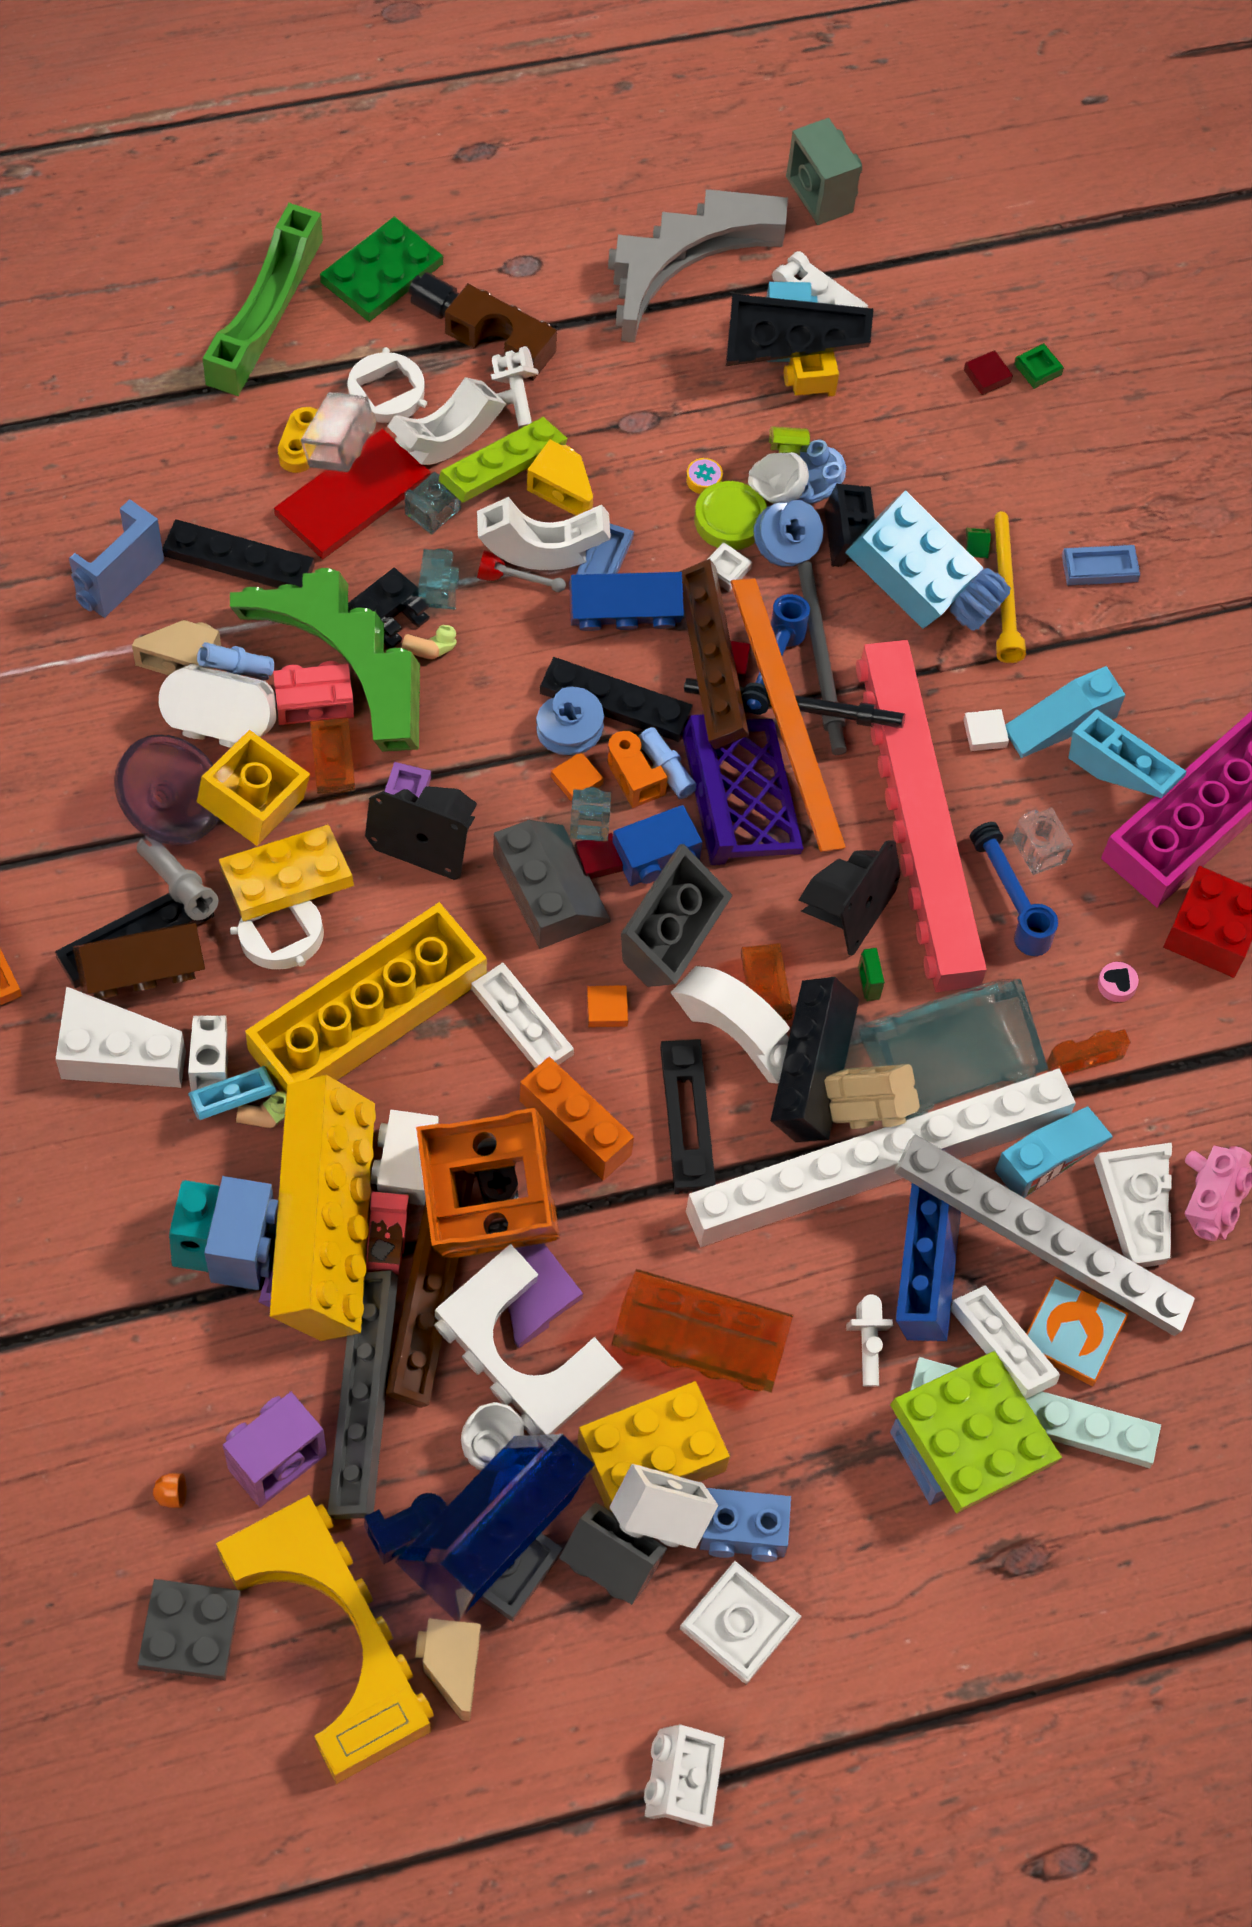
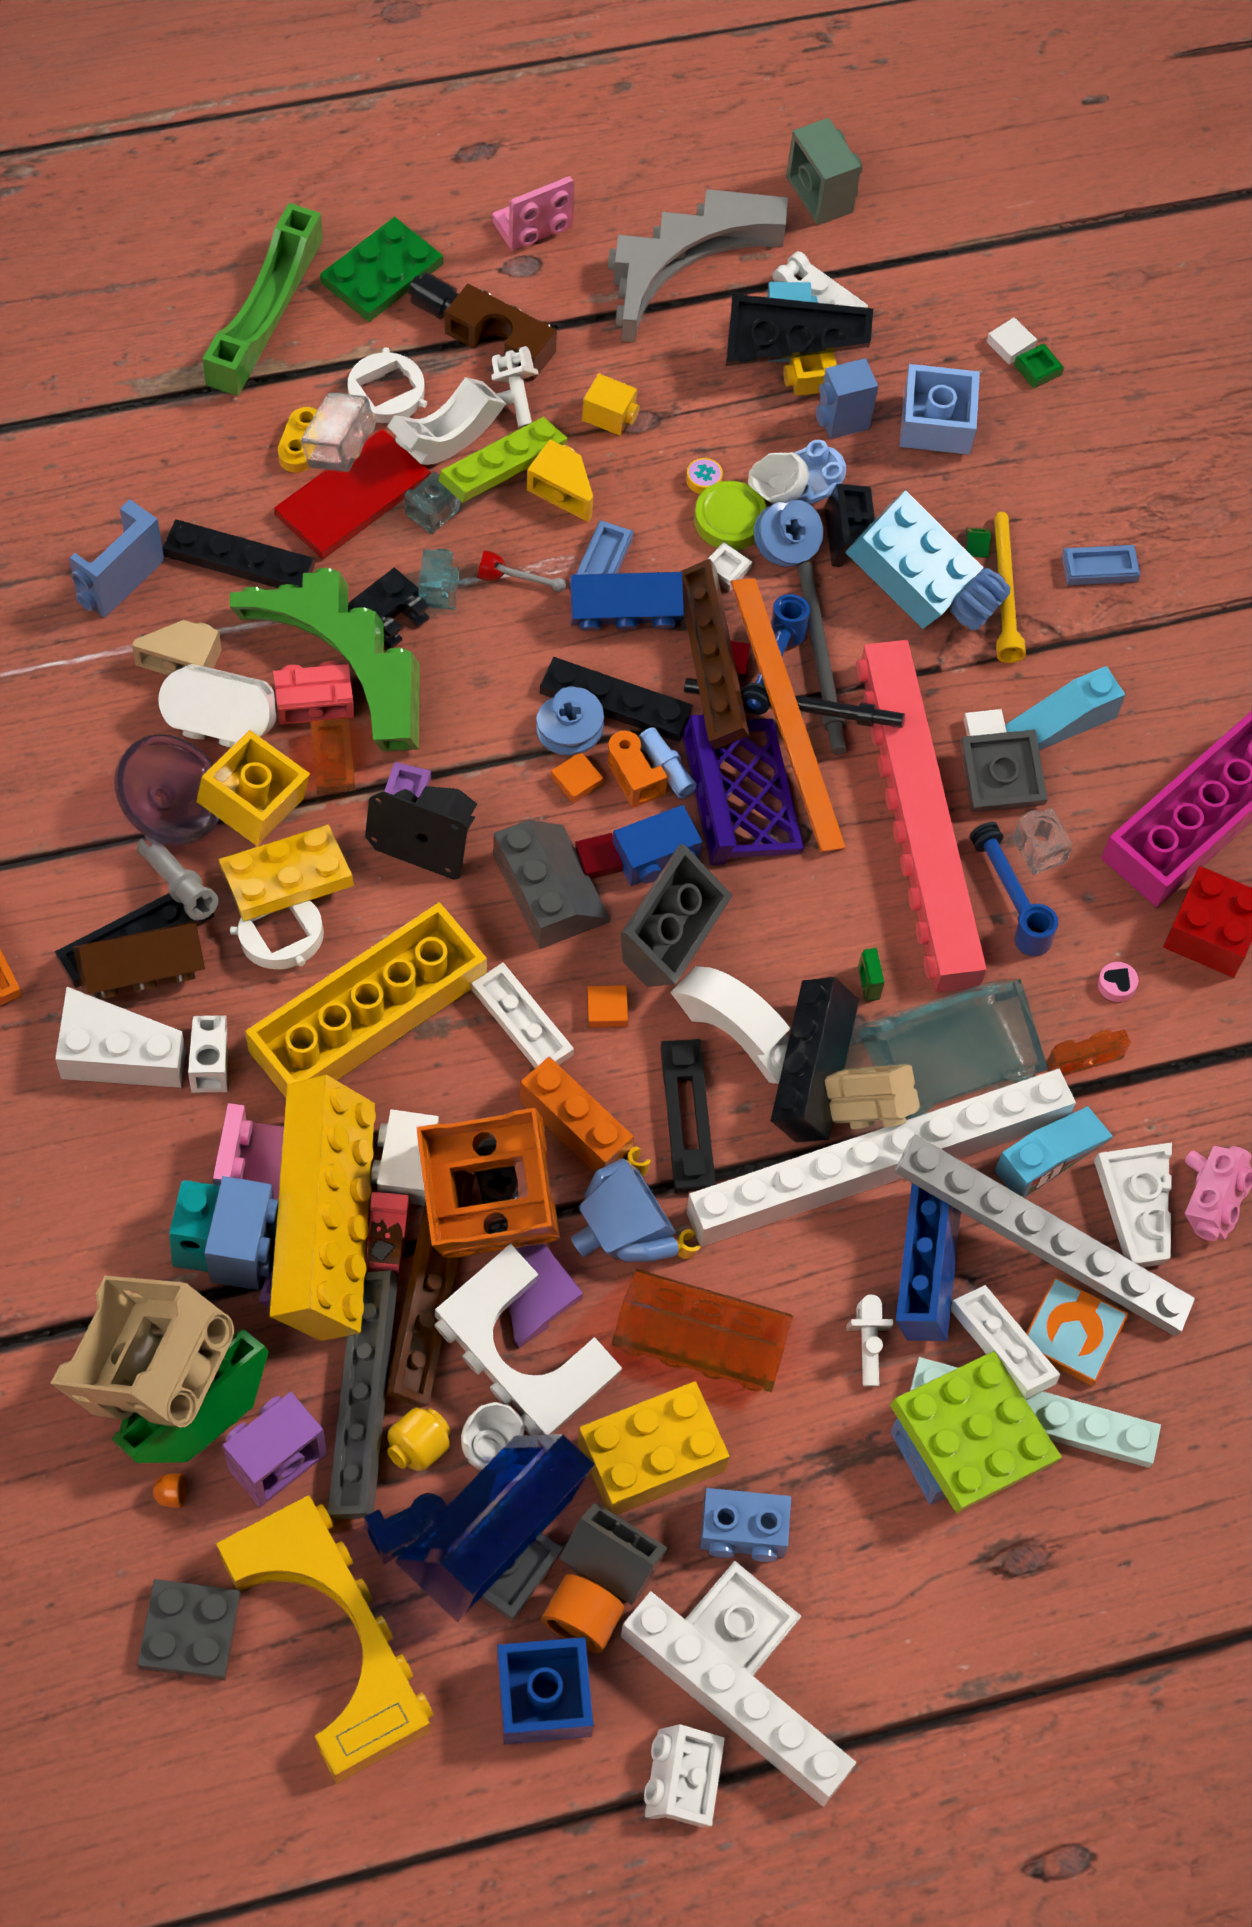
(147, 1352): none -> tan piece
(226, 1401): none -> green wedge
(231, 1093): medium azure slope -> none
(235, 661): light blue pin -> none
(249, 1150): none -> bright pink bracket
(266, 1115): arm -> none
(418, 1439): none -> yellow head
(434, 647): arm -> none
(451, 1661): tan slope -> none
(536, 214): none -> bright pink bracket
(538, 543): white arch -> none
(544, 1690): none -> blue brick
(583, 1610): none -> orange piece
(590, 805): clear light blue brick -> none
(610, 405): none -> yellow brick
(628, 1217): none -> medium blue torso
(663, 1507): white brick -> none
(737, 1699): none -> white brick
(767, 977): clear orange plate -> none
(789, 439): lime slope -> none
(842, 891): black piece -> none
(847, 398): none -> medium blue brick
(939, 409): none -> light blue brick
(988, 372): dark red tile -> none
(1003, 770): none -> dark grey plate
(1011, 340): none -> white tile
(1121, 757): medium azure slope -> none

